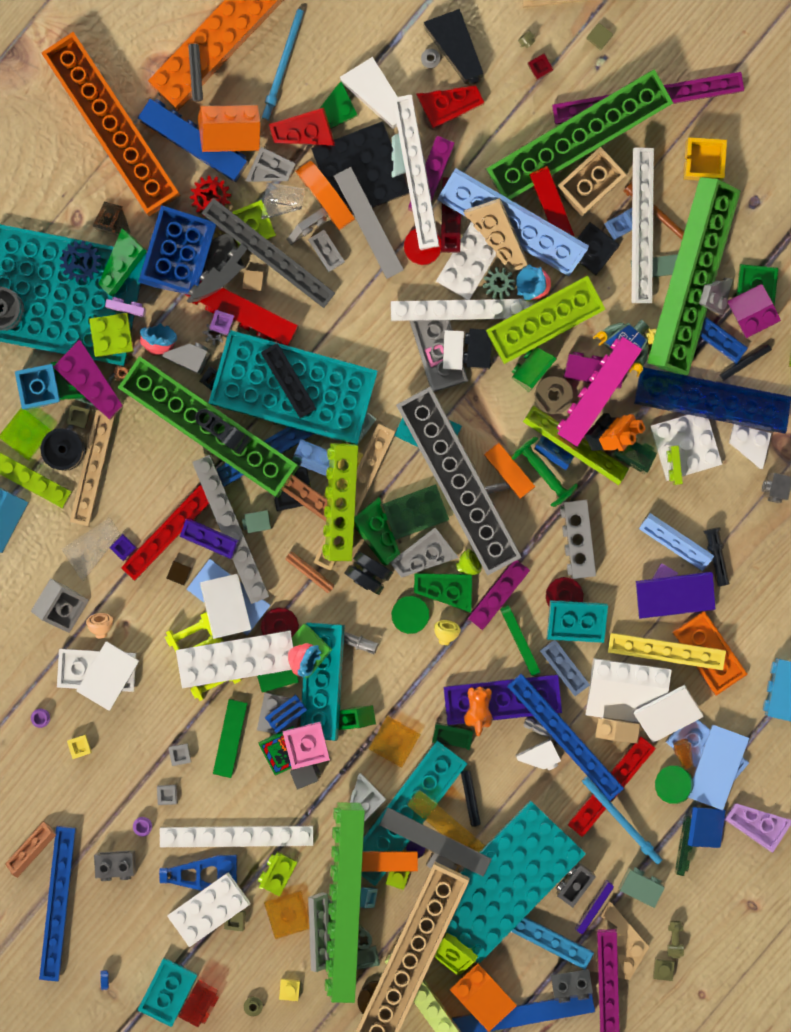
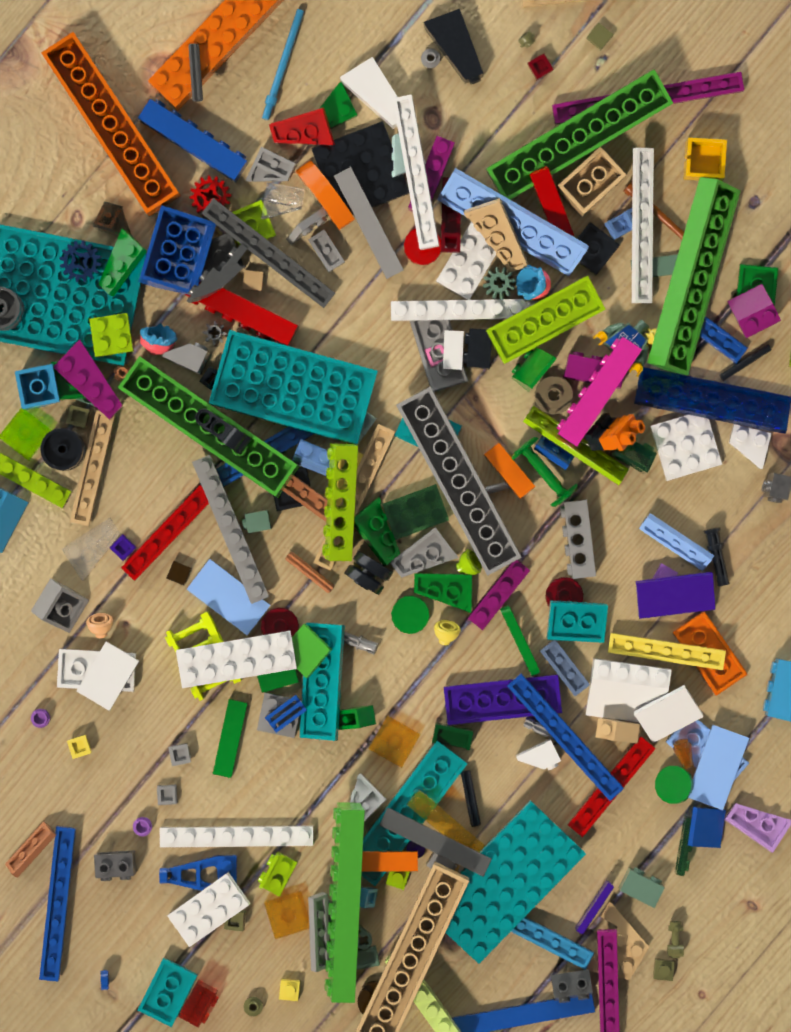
(118, 305): lavender plate -> none
(209, 538): dark purple tile -> none
(221, 322): medium lavender plate -> none
(225, 606): white tile -> none
(229, 128): orange slope -> none
(276, 752): tile -> none
(288, 381): black tile -> none
(302, 658): hair -> none
(305, 775): dark grey brick -> none
(306, 745): bright pink plate -> none
(449, 104): red wing -> none
(455, 954): lime plate -> none
(478, 713): orange animal -> none
(483, 997): orange slope -> none
(575, 884): flat silver brick -> none
(645, 847): dark azure bar -> none
(675, 473): lime plate -> none
(716, 295): light grey wing -> none

